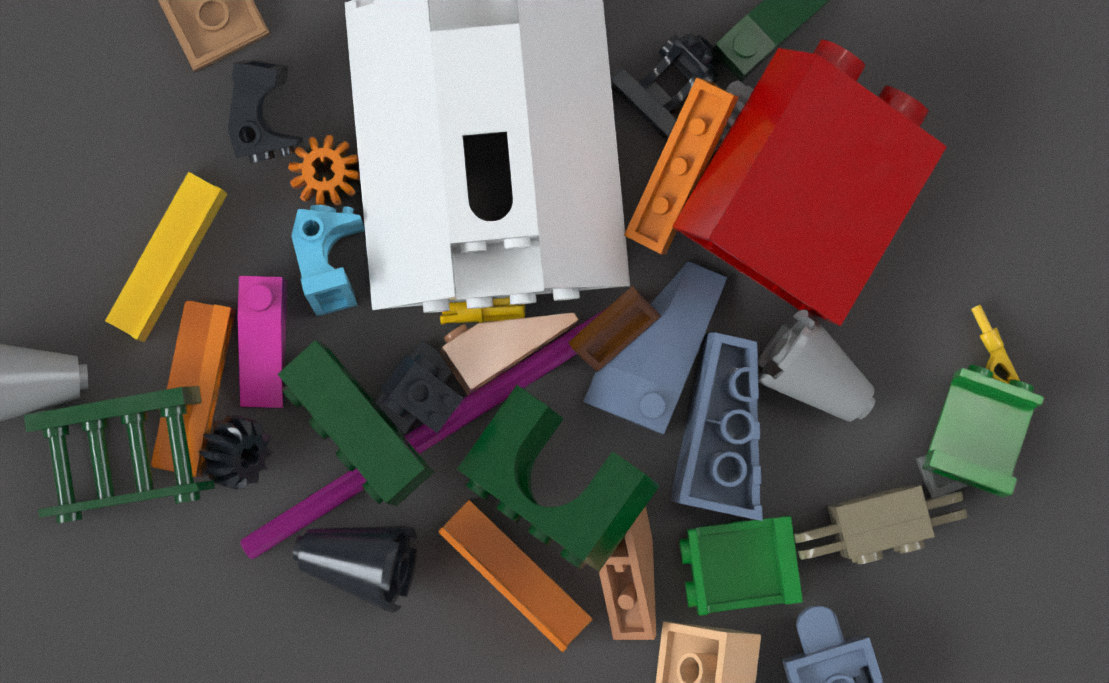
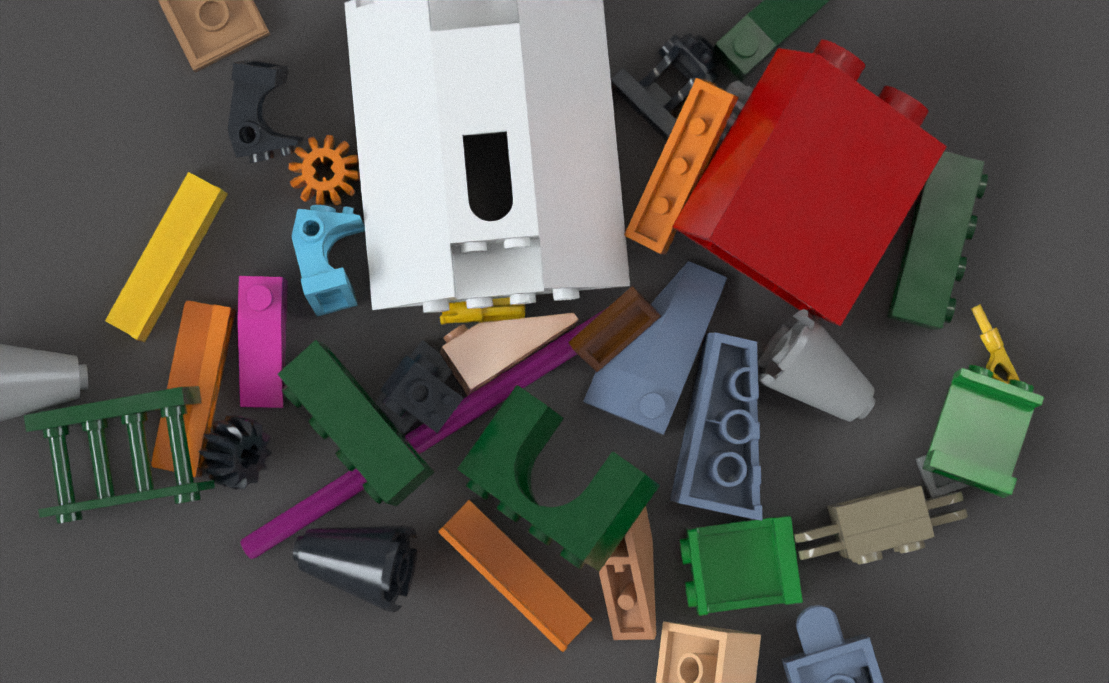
(936, 241): none -> dark green brick

